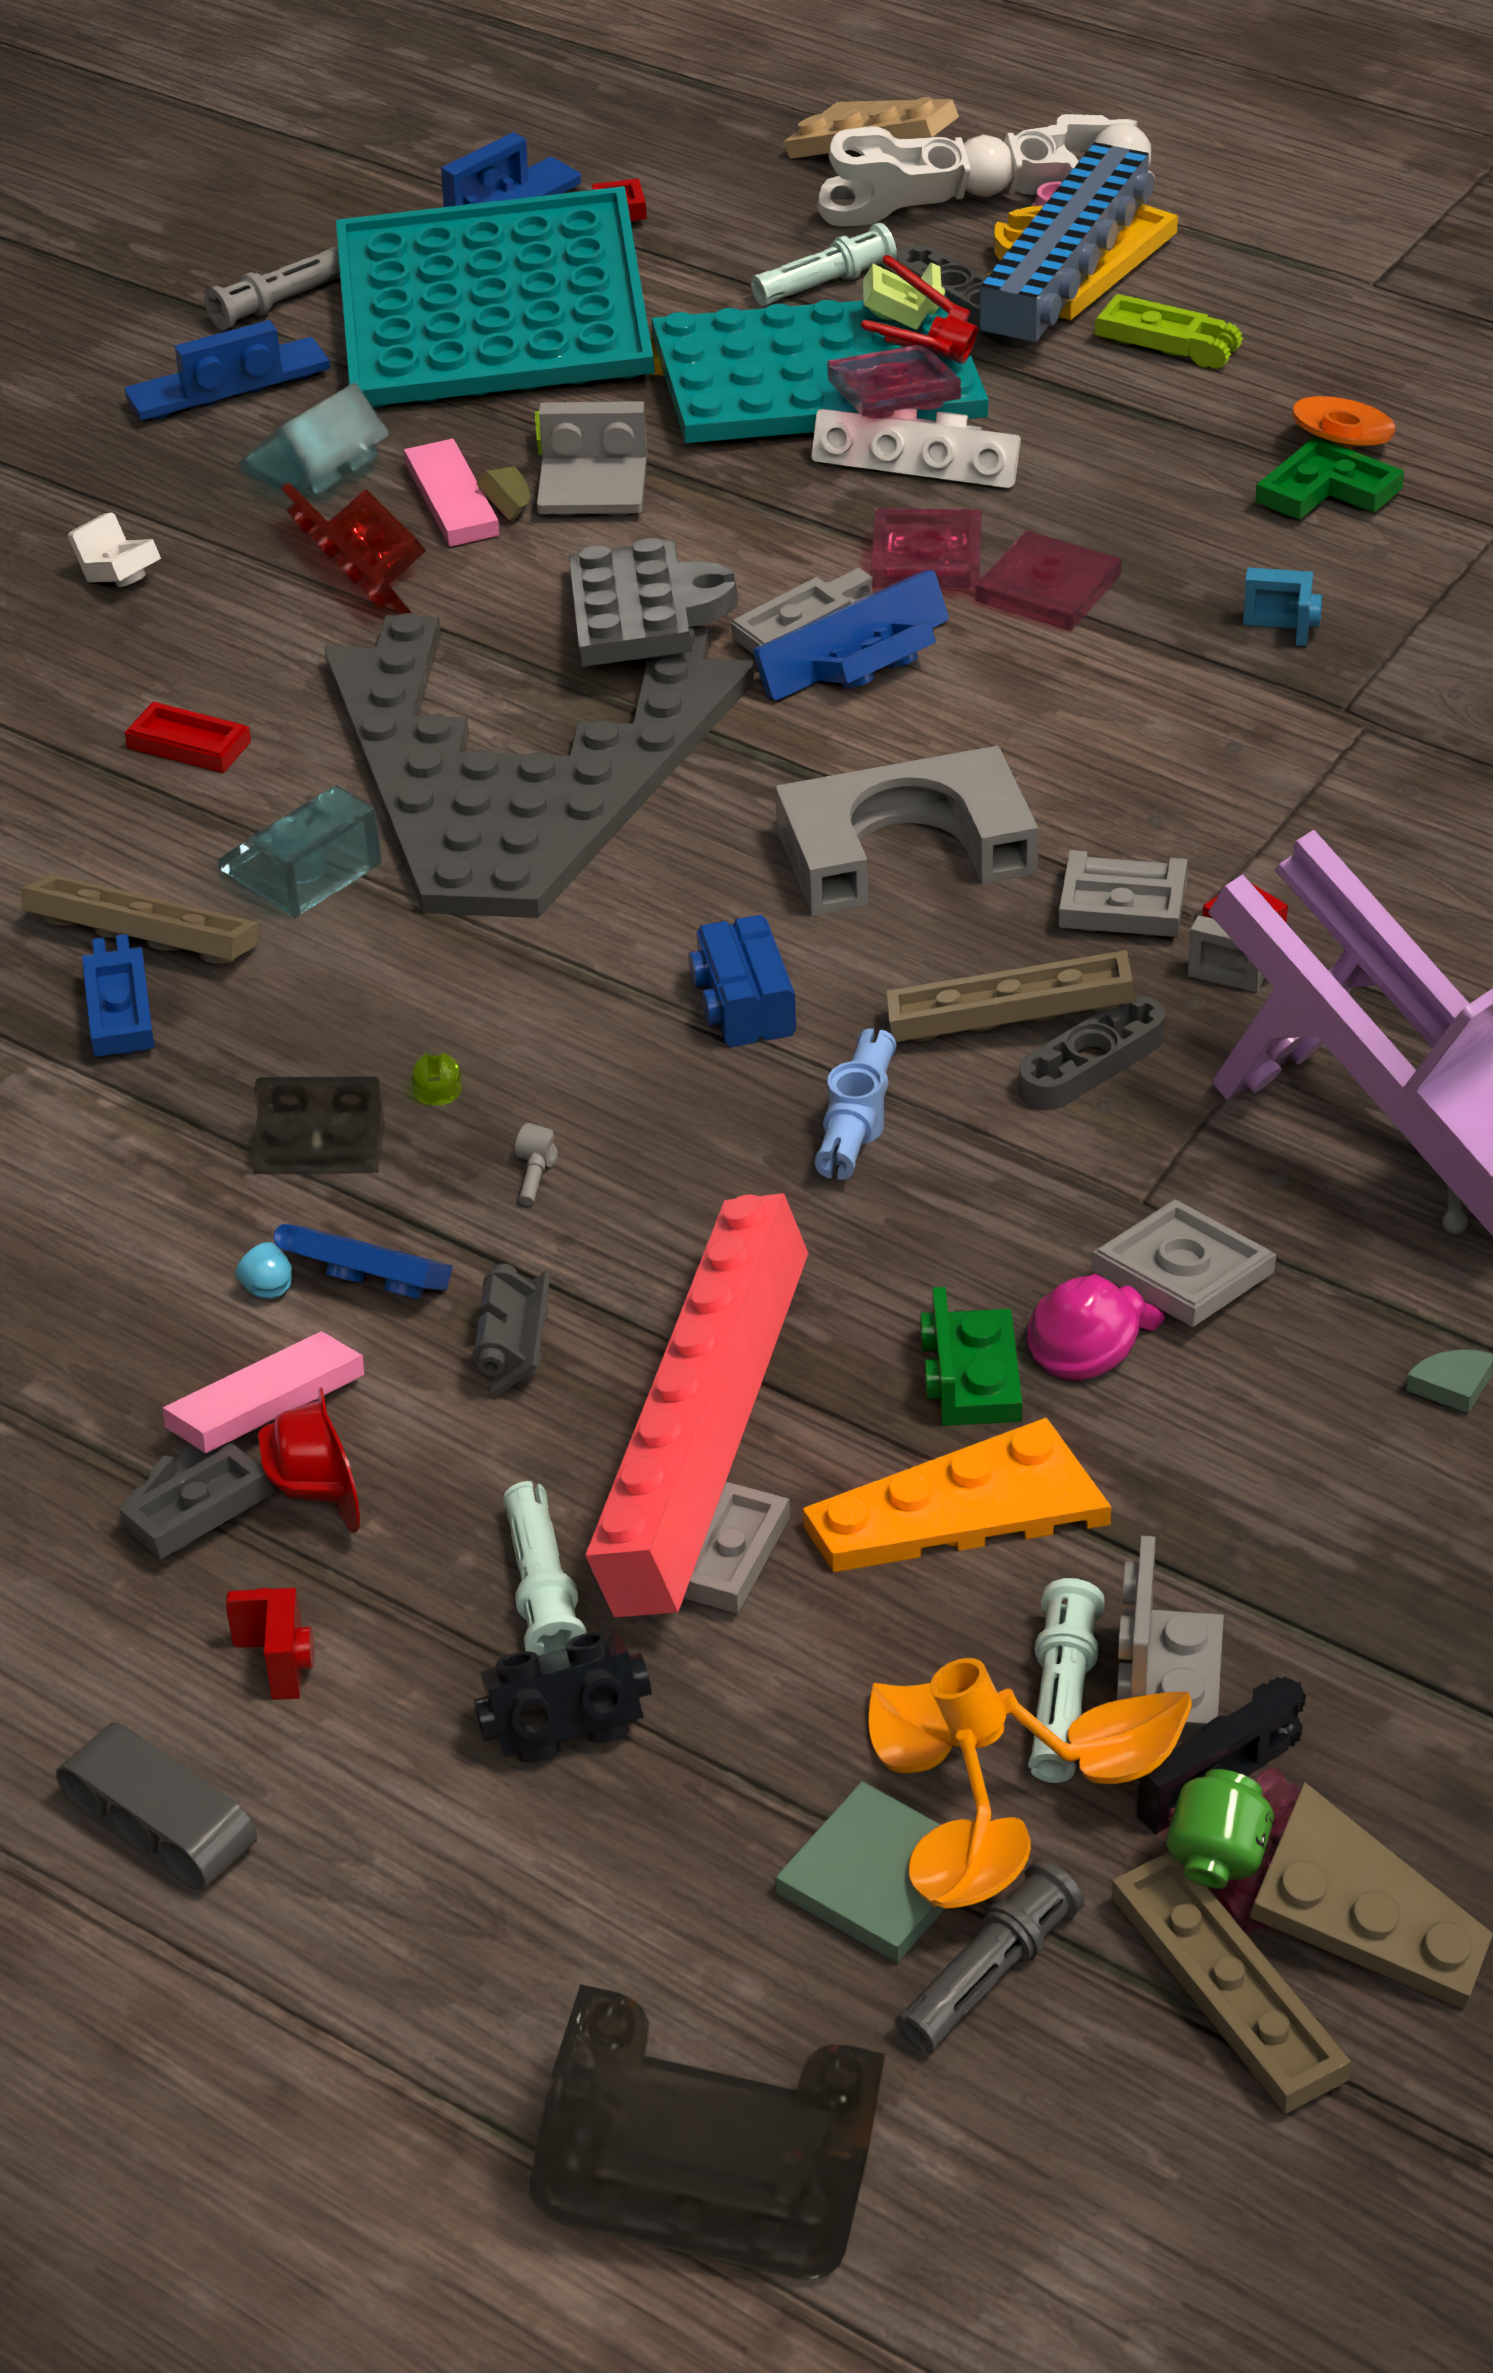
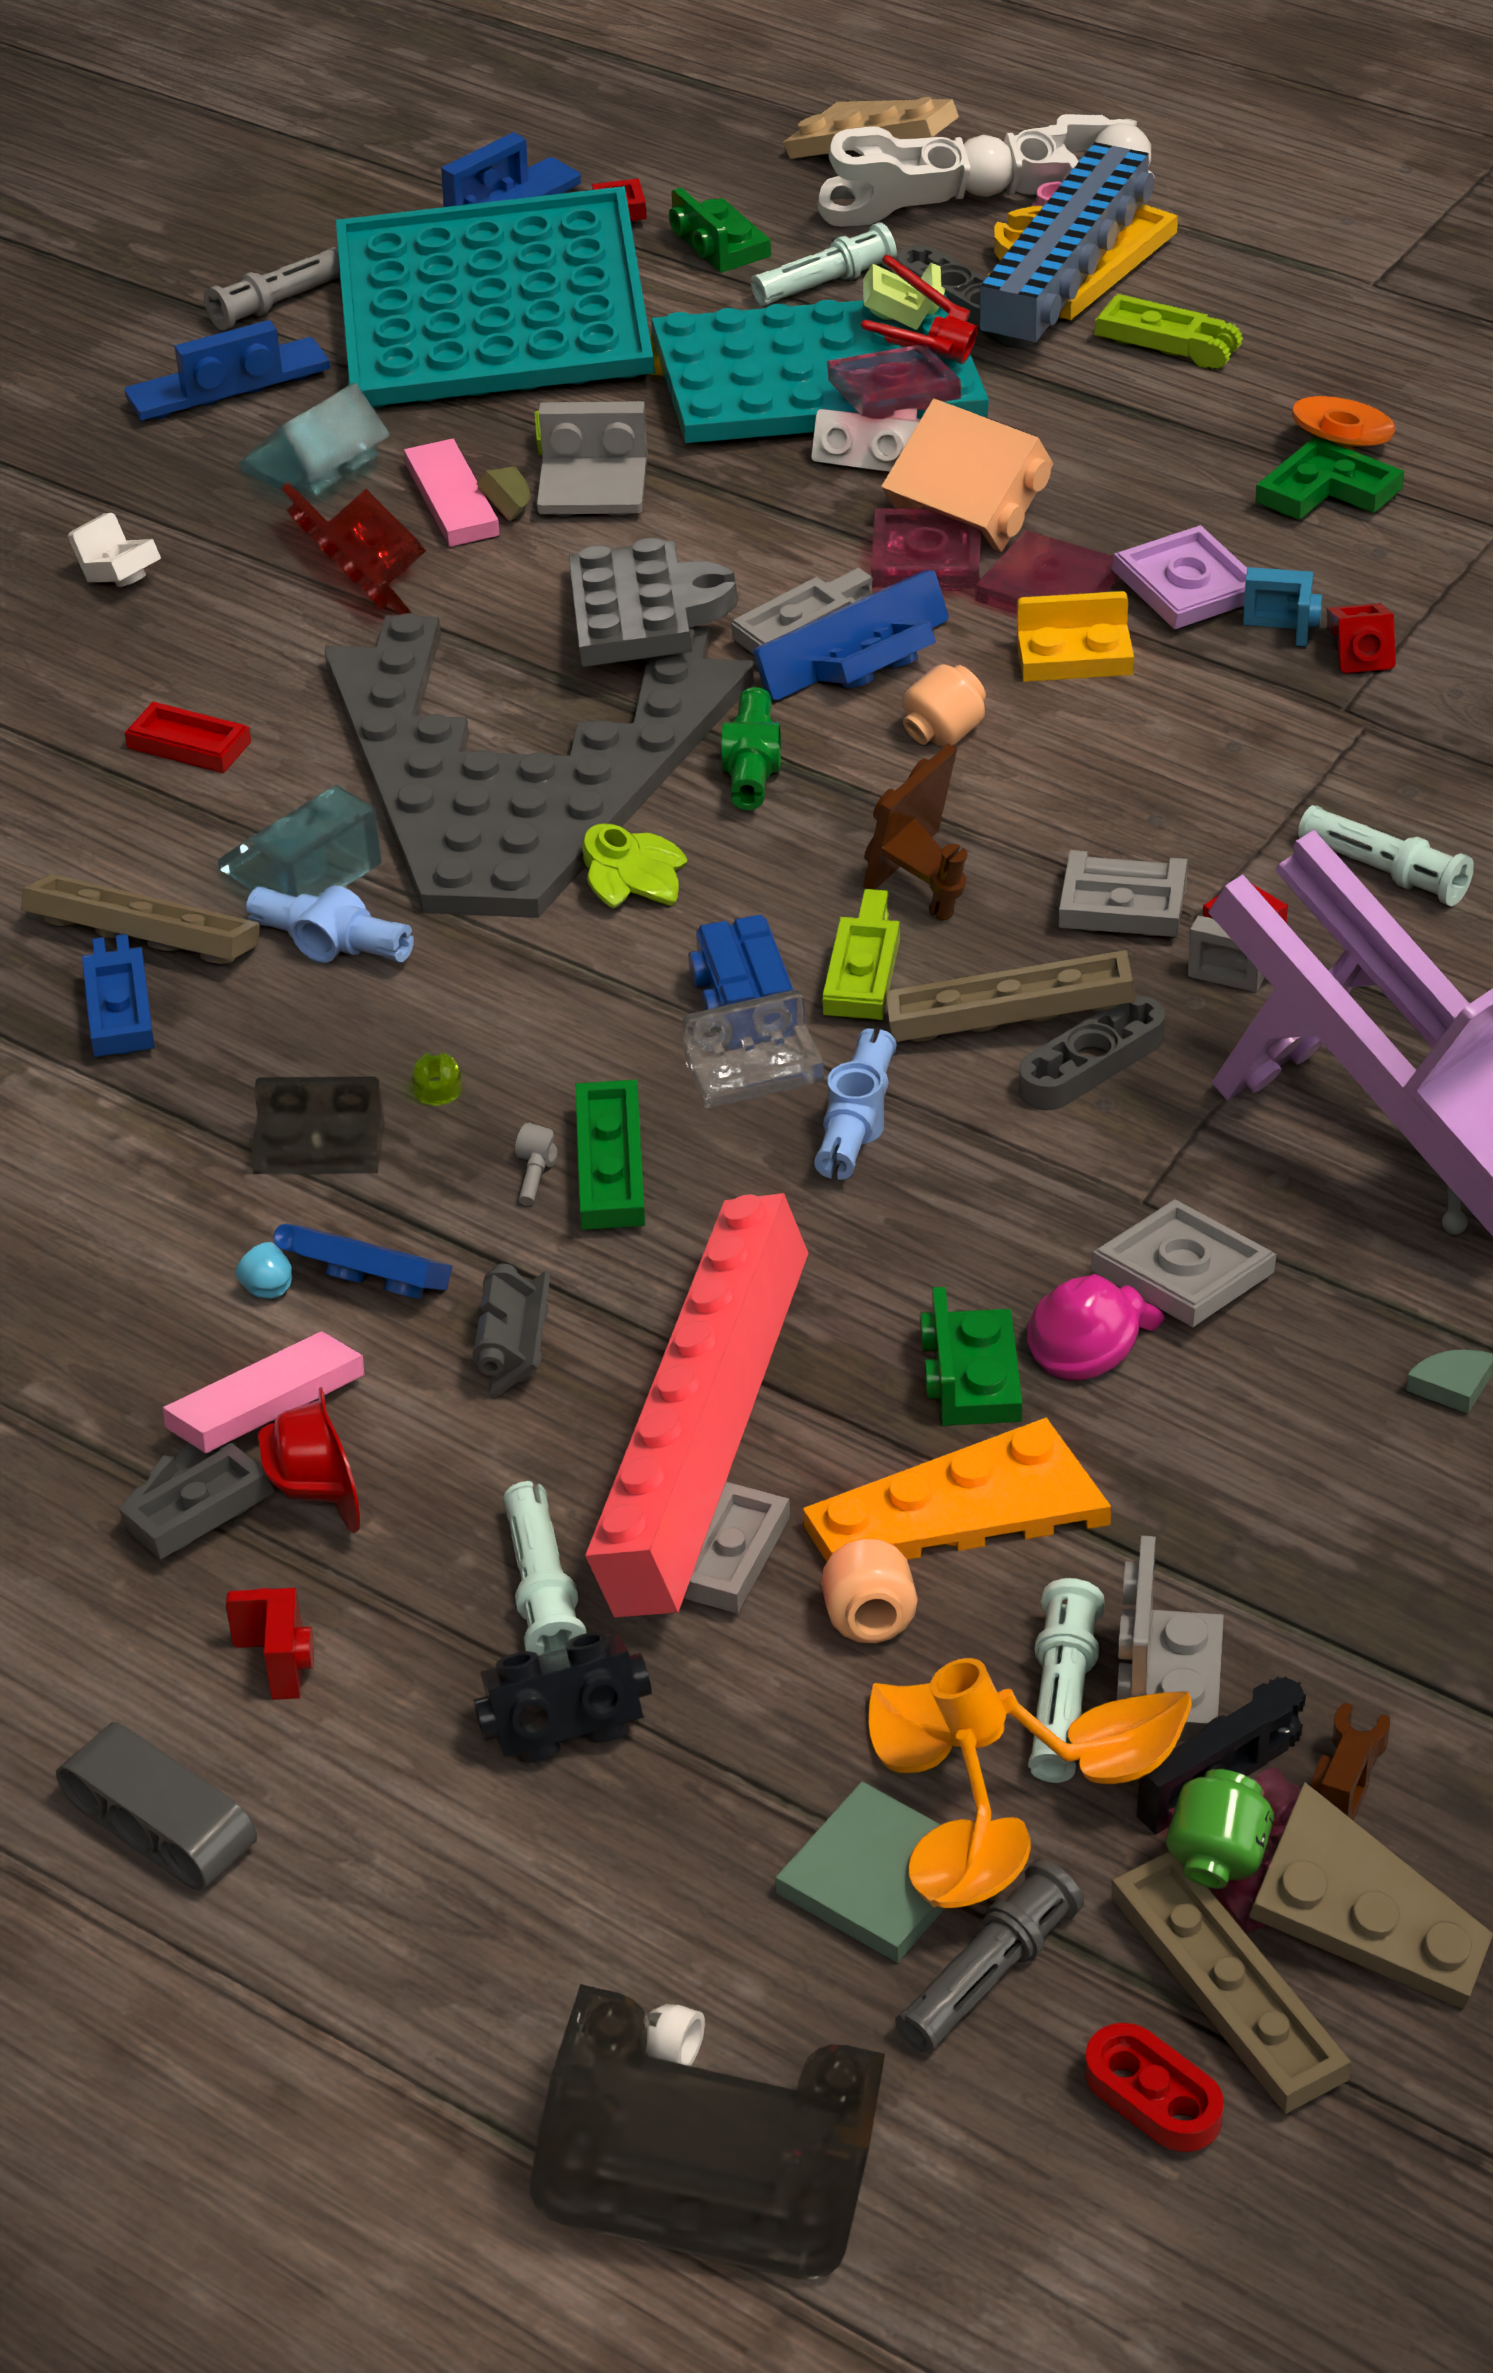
(330, 924): none -> light blue pin
(609, 1154): none -> green plate
(631, 863): none -> lime plate
(675, 2033): none -> white hinge
(717, 231): none -> green bracket
(751, 748): none -> green pin
(751, 1049): none -> clear bracket
(862, 961): none -> lime hinge
(869, 1591): none -> light nougat head
(905, 830): none -> reddish brown plate
(943, 705): none -> light nougat head
(958, 792): light grey arch -> none
(969, 471): none -> light nougat panel
(1074, 636): none -> yellow bracket
(1160, 2088): none -> red plate
(1184, 576): none -> lavender plate
(1347, 1774): none -> reddish brown plate
(1363, 637): none -> red bracket
(1406, 860): none -> light aqua pin

